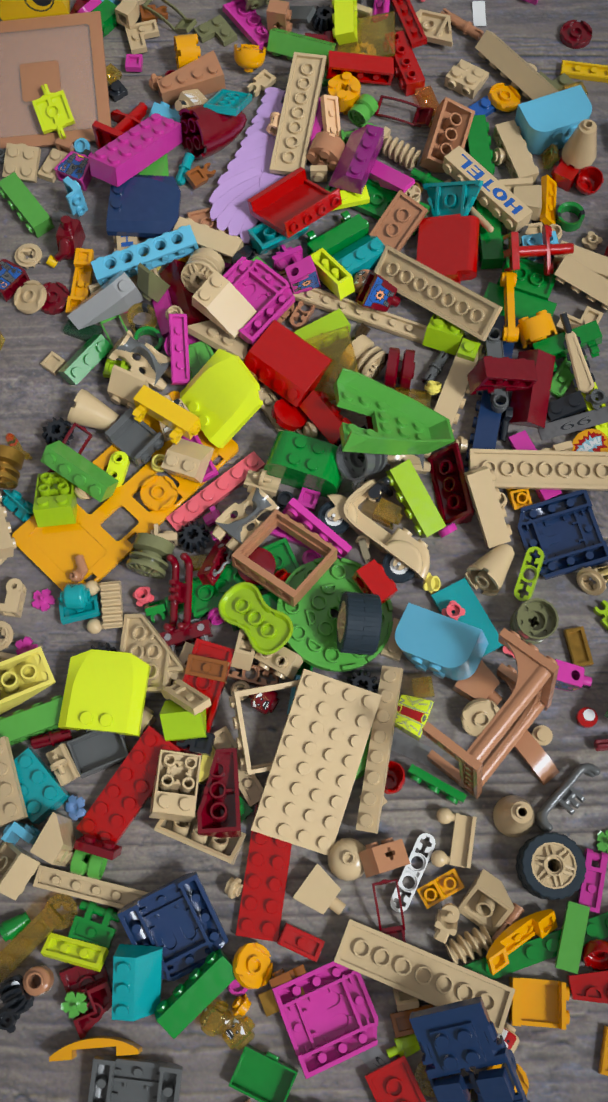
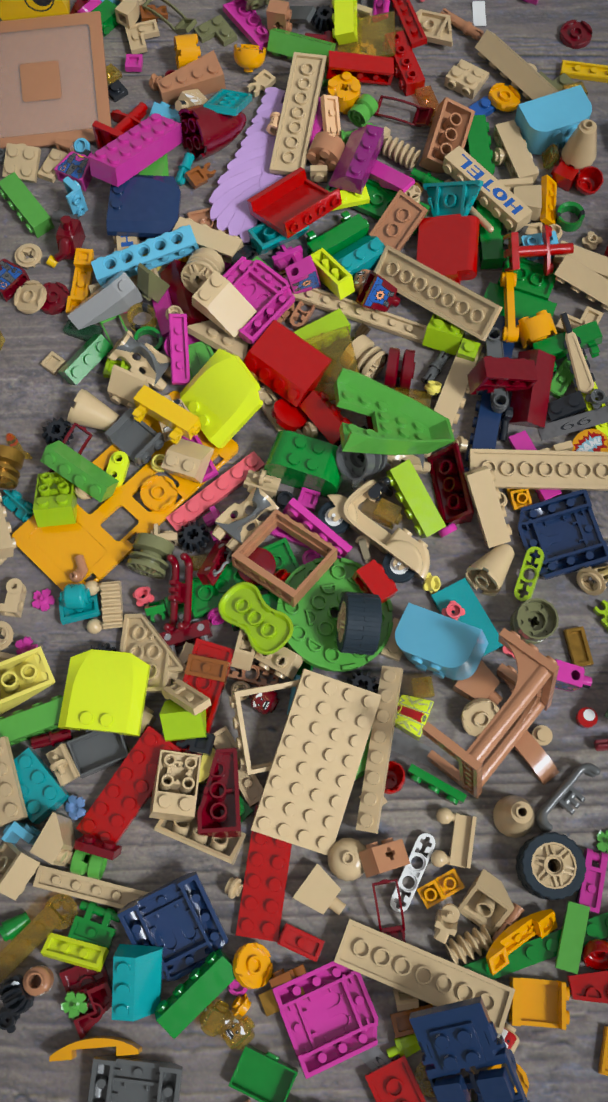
(53, 111): neon yellow plate -> none

